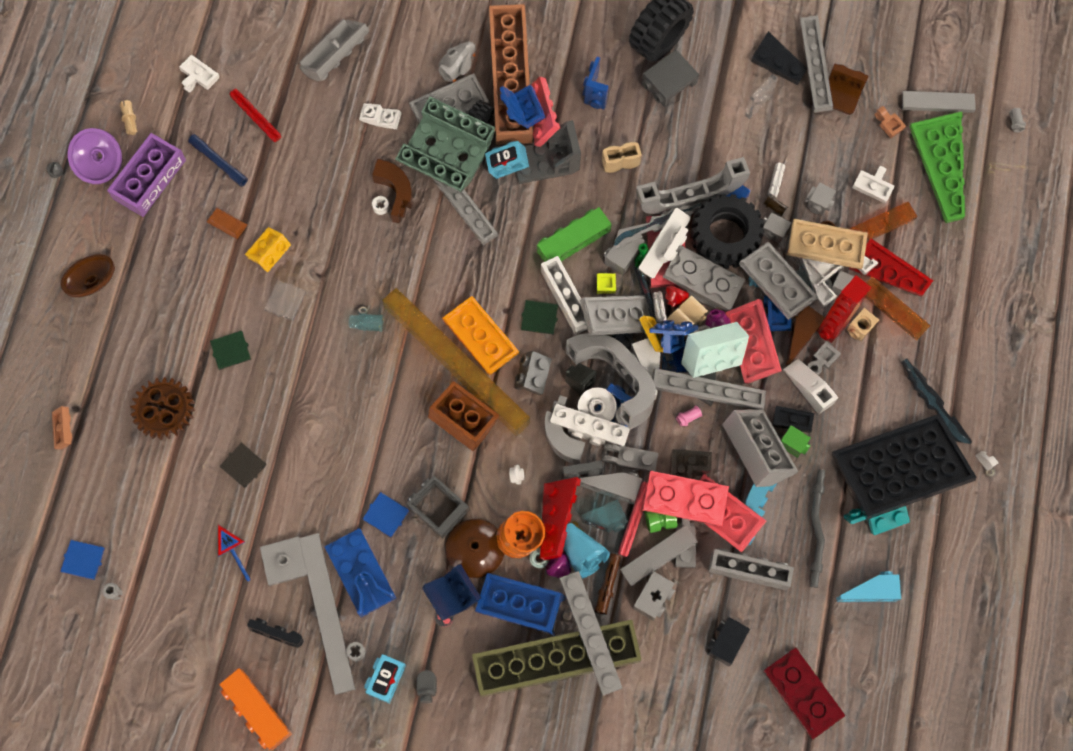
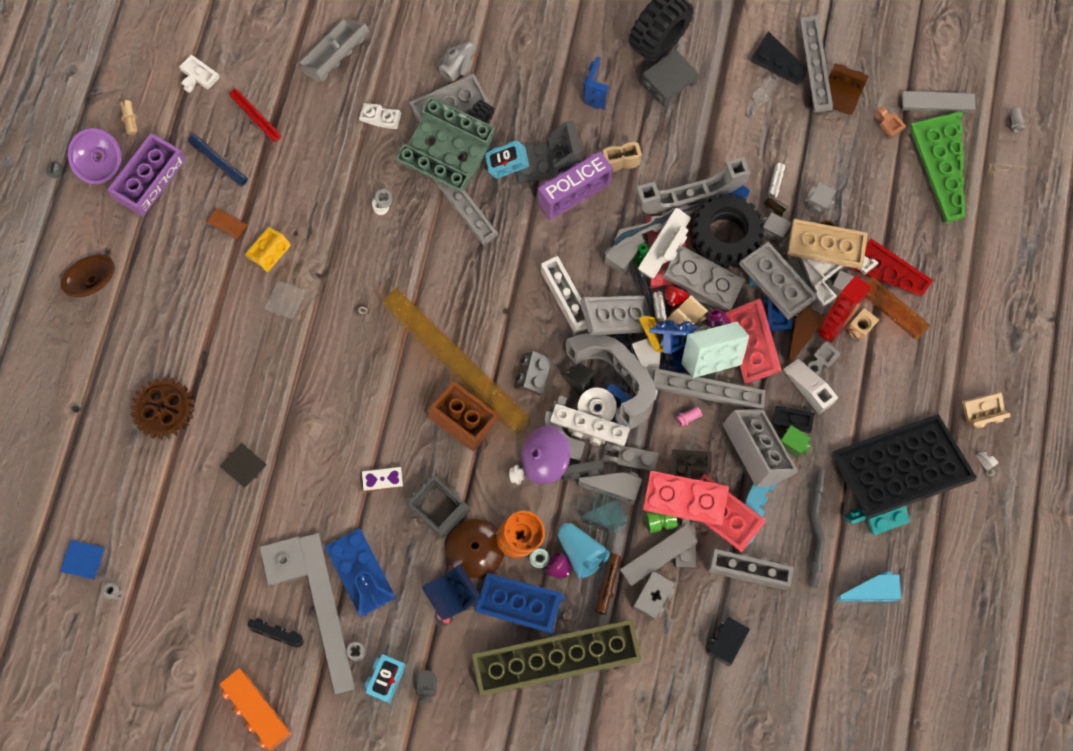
(61, 427): nougat plate -> none
(227, 542): piece -> none
(230, 350): clear green piece -> none
(367, 322): clear light blue hinge -> none
(382, 479): none -> tile
(383, 204): none -> light grey bush
(385, 514): blue piece -> none
(393, 177): reddish brown arch -> none
(480, 335): light orange piece -> none
(509, 67): nougat brick -> none
(523, 106): blue bracket -> none
(539, 317): clear green piece -> none
(547, 127): coral wing -> none
(551, 458): none -> medium lavender dish
(557, 504): red wing -> none
(574, 185): none -> medium lavender brick
(575, 236): bright green brick -> none
(590, 633): light grey plate -> none
(606, 283): neon yellow plate -> none
(633, 522): coral axle -> none
(804, 693): dark red piece -> none
(873, 185): white plate -> none
(887, 221): clear orange plate -> none
(935, 402): black sword -> none
(985, 409): none -> tan bracket

